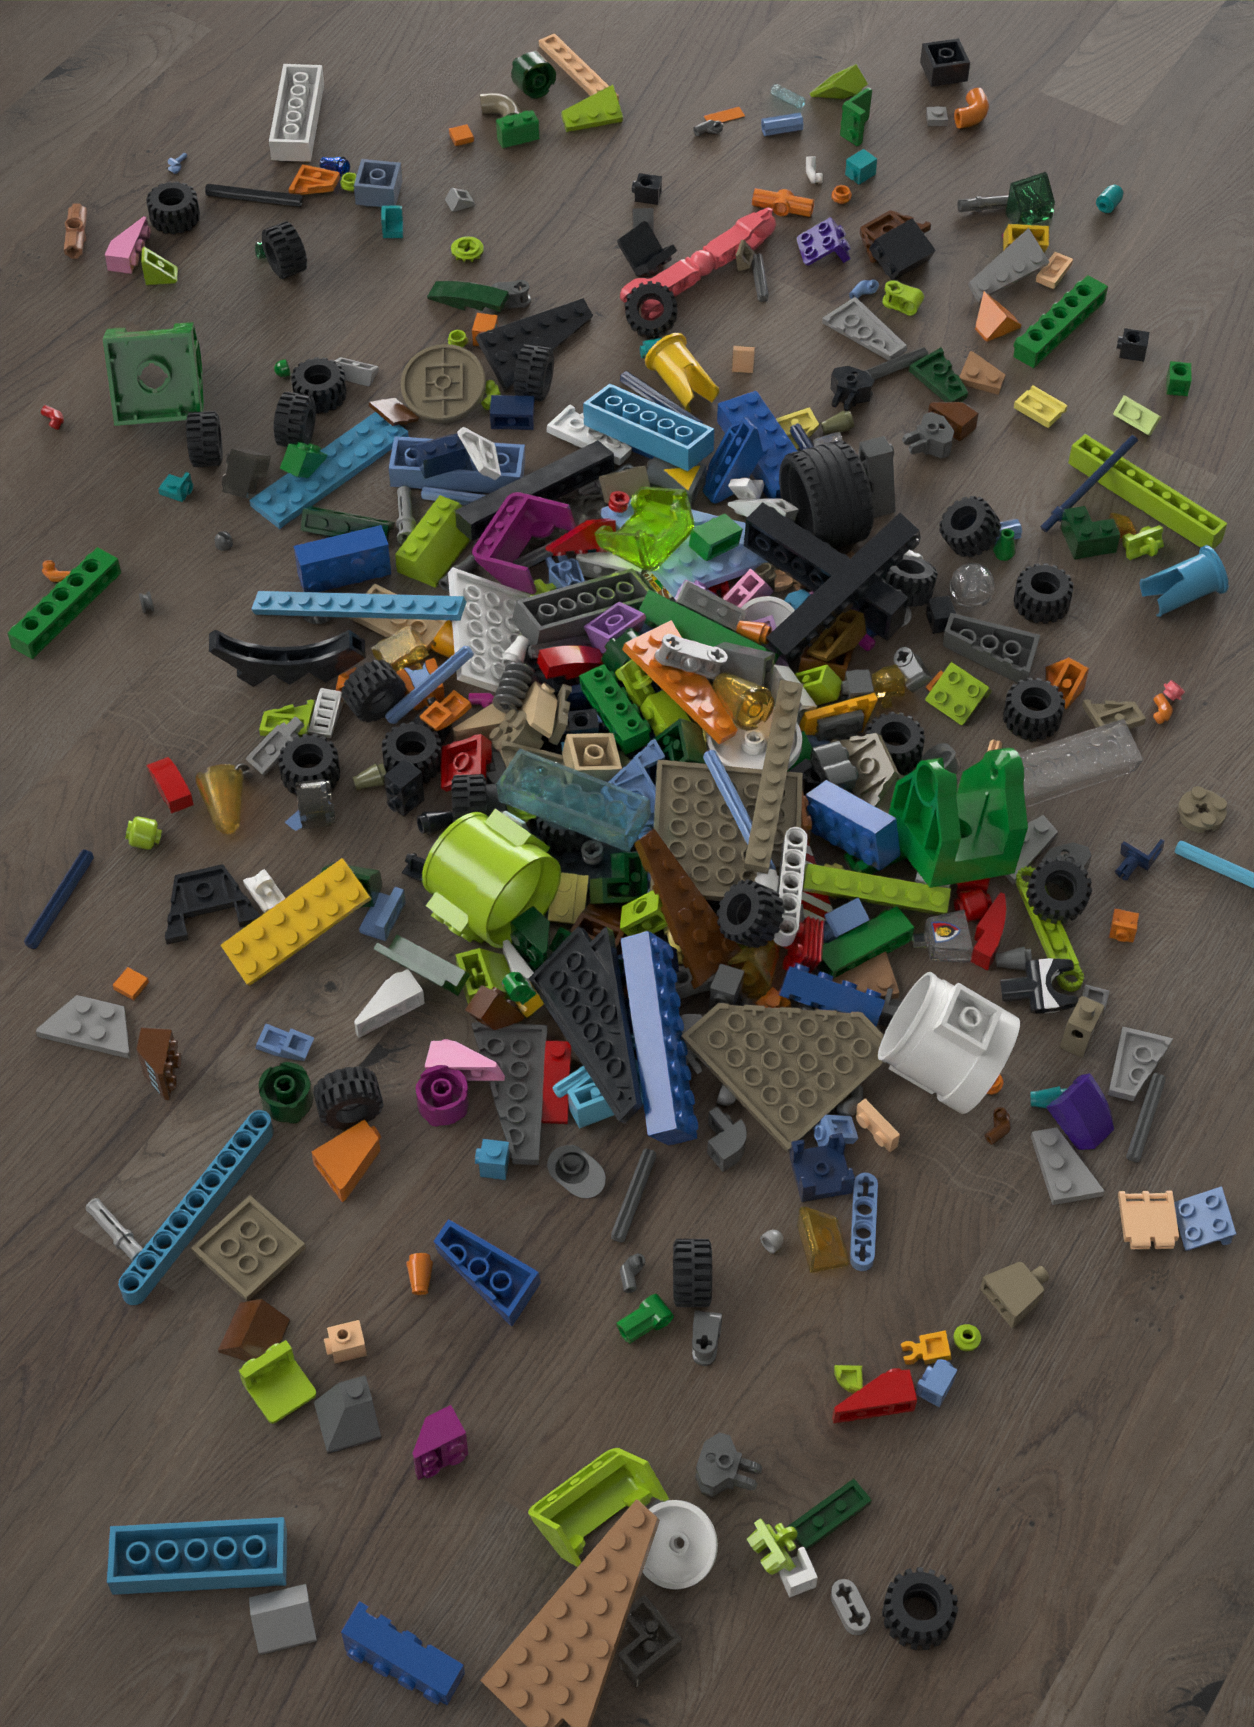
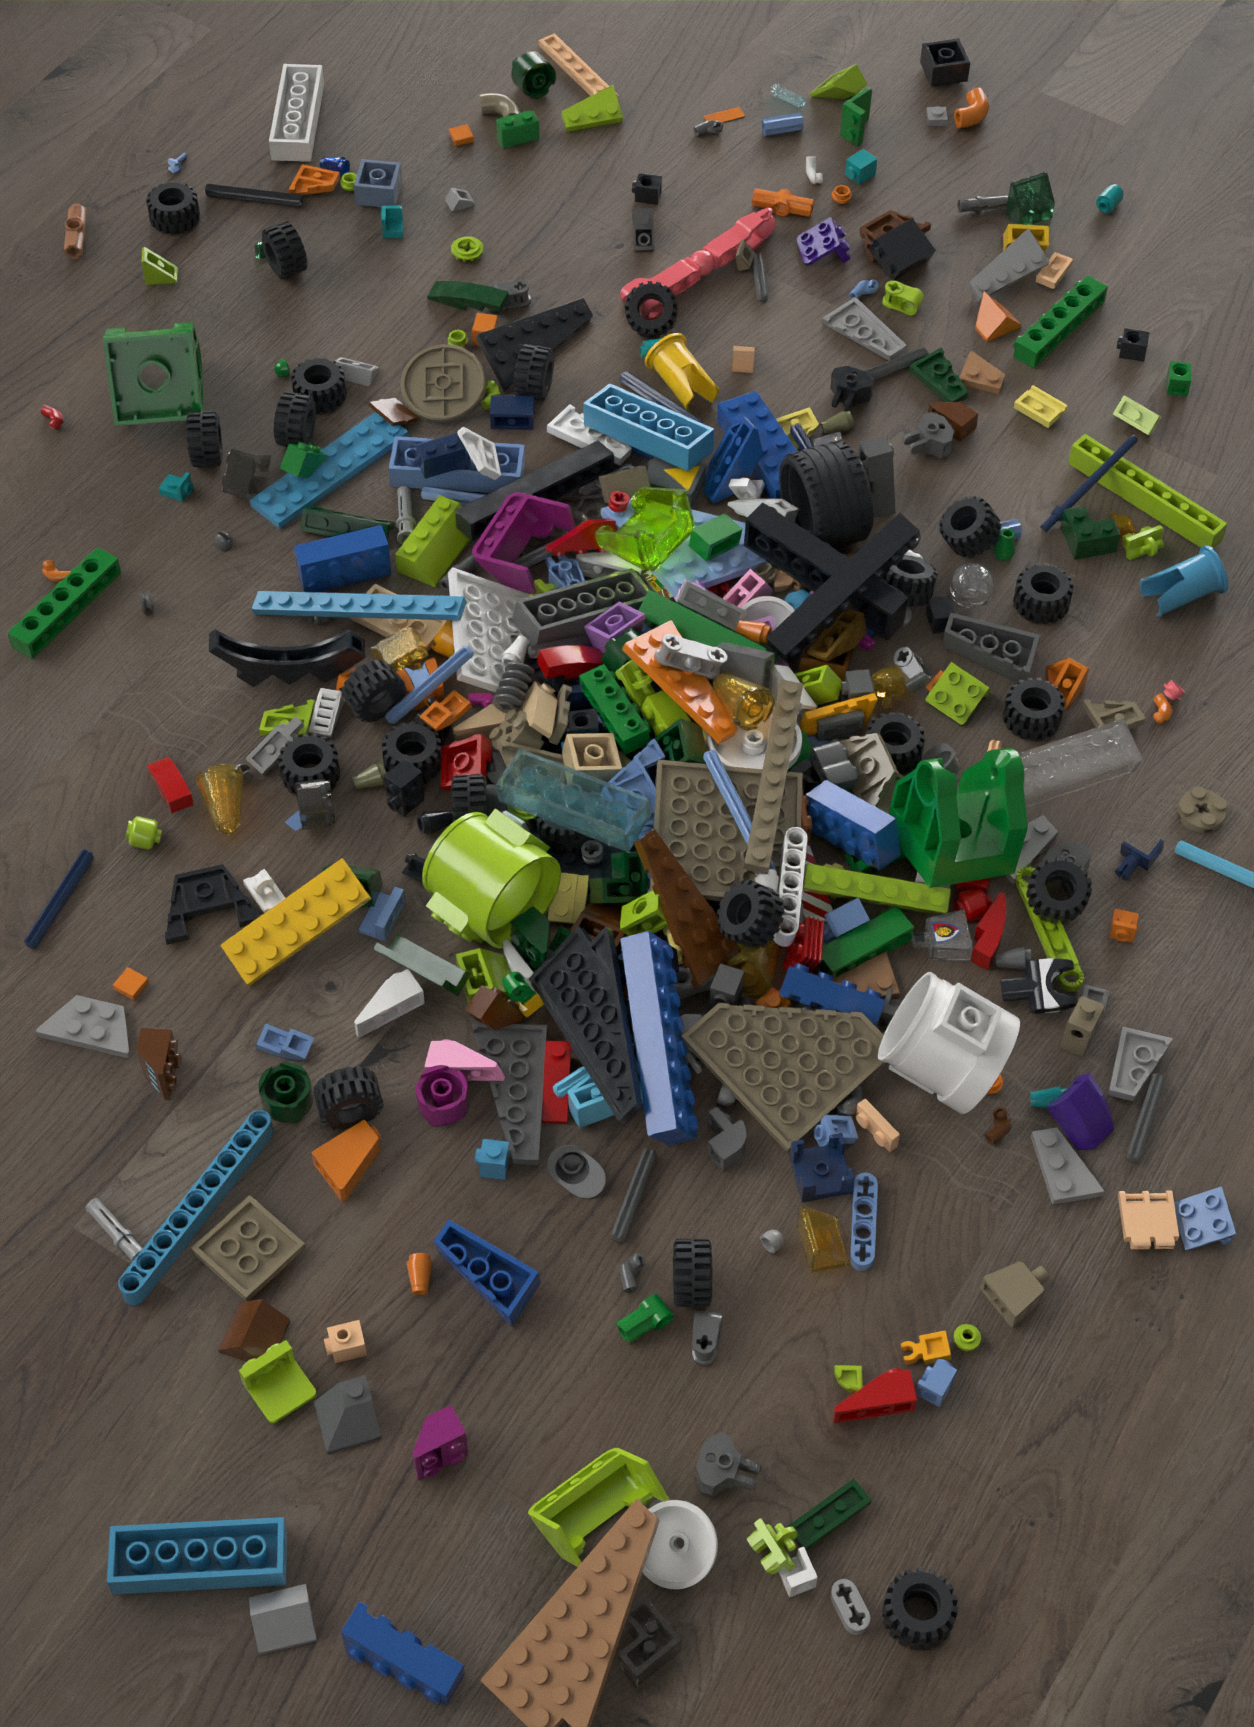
(125, 248): bright pink slope -> none
(644, 249): black bracket -> none

